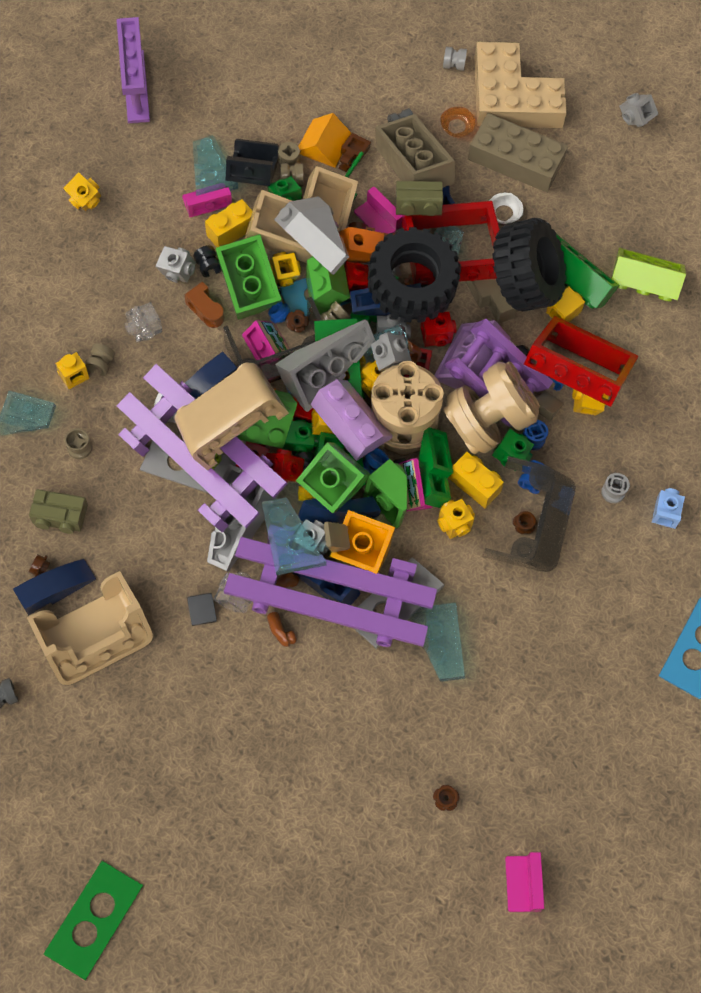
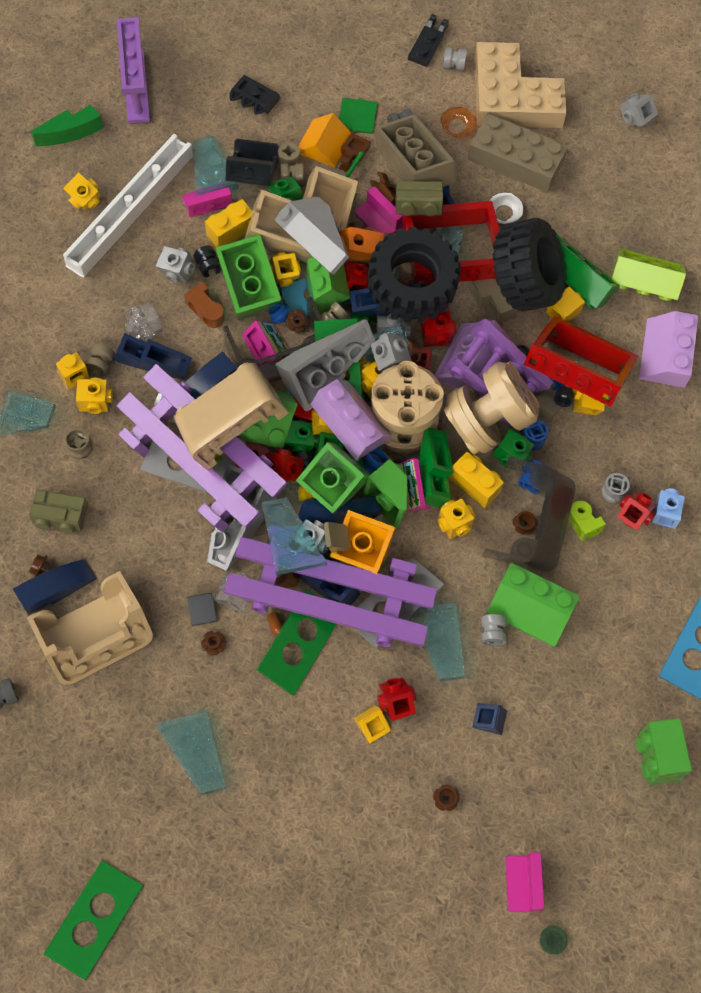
(67, 127): none -> green slope
(93, 395): none -> yellow brick
(127, 206): none -> white tile
(147, 354): none -> dark blue slope
(195, 750): none -> clear light blue wing
(211, 649): none -> reddish brown plate
(254, 94): none -> black plate
(273, 664): none -> green piece
(358, 115): none -> green piece
(373, 724): none -> yellow slope
(385, 187): none -> reddish brown plate
(397, 698): none -> red brick
(427, 42): none -> black hinge
(490, 718): none -> dark blue slope
(493, 630): none -> light grey wheel
(533, 604): none -> bright green slope
(553, 940): none -> clear green tile
(564, 396): none -> black hinge
(584, 522): none -> lime leg
(631, 515): none -> red brick
(663, 752): none -> bright green brick
(669, 348): none -> lavender slope

